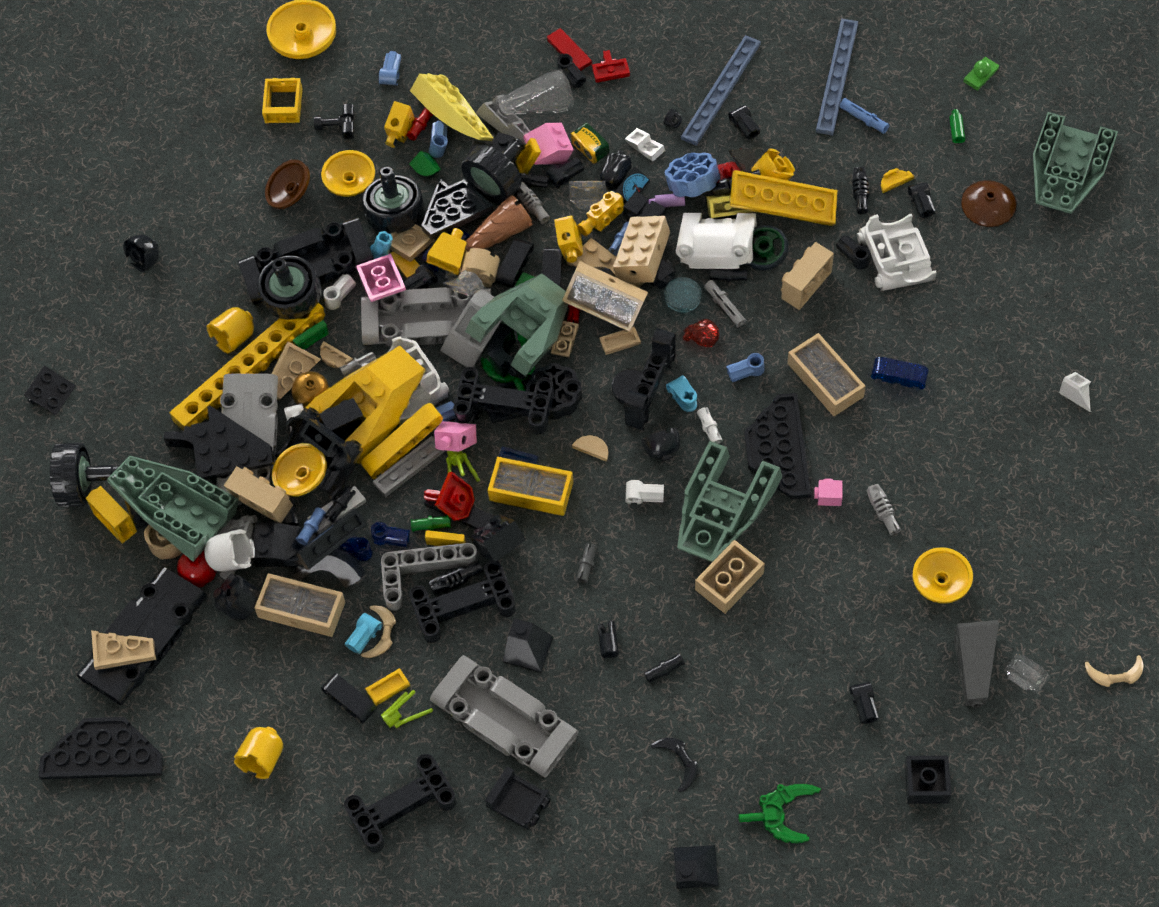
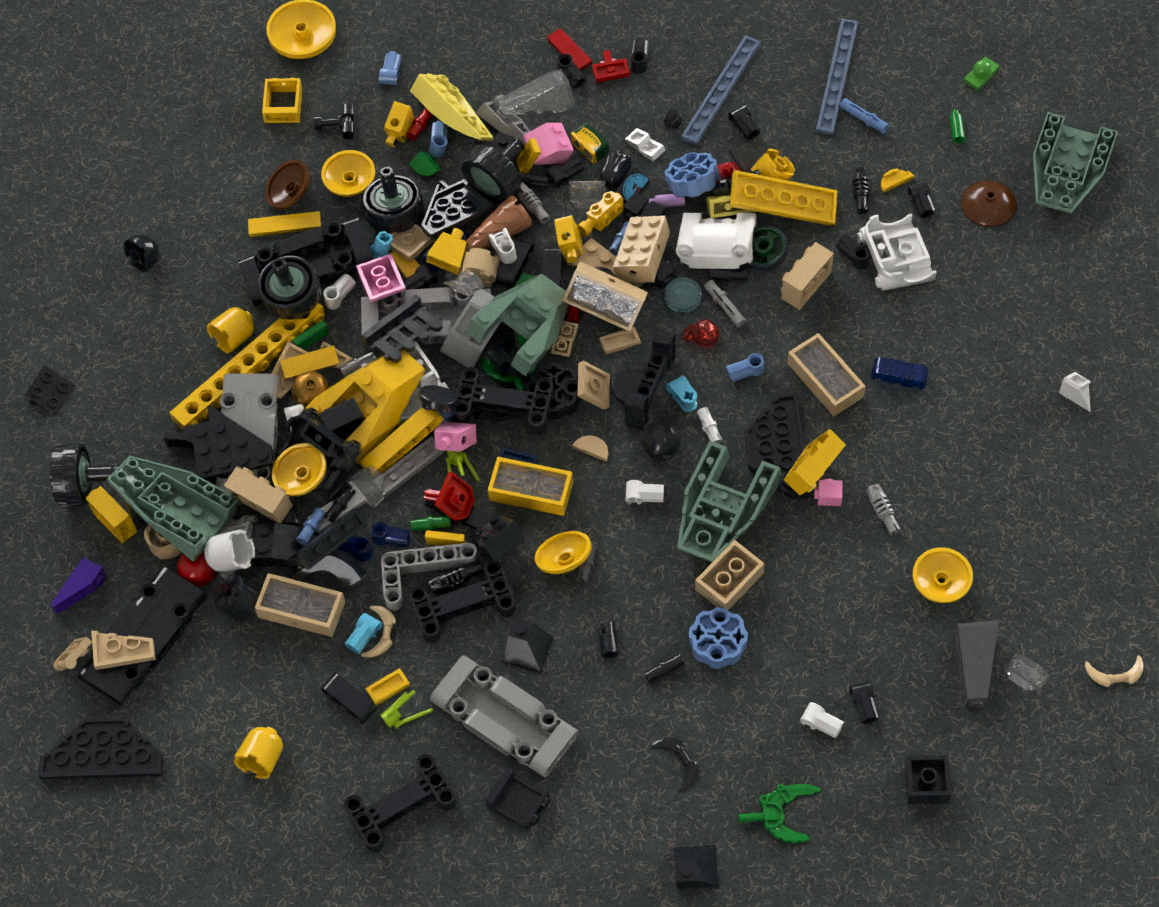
(68, 658): none -> tan plate
(81, 583): none -> dark purple slope
(284, 224): none -> yellow tile
(309, 362): none -> yellow tile
(369, 485): none -> clear slope
(391, 326): none -> black fence
(437, 398): none -> black tile
(504, 246): none -> white piece
(563, 552): none -> yellow dish
(593, 385): none -> tan plate
(639, 55): none -> black piece
(709, 645): none -> medium blue connector
(814, 462): none -> yellow wedge
(818, 719): none -> white piece

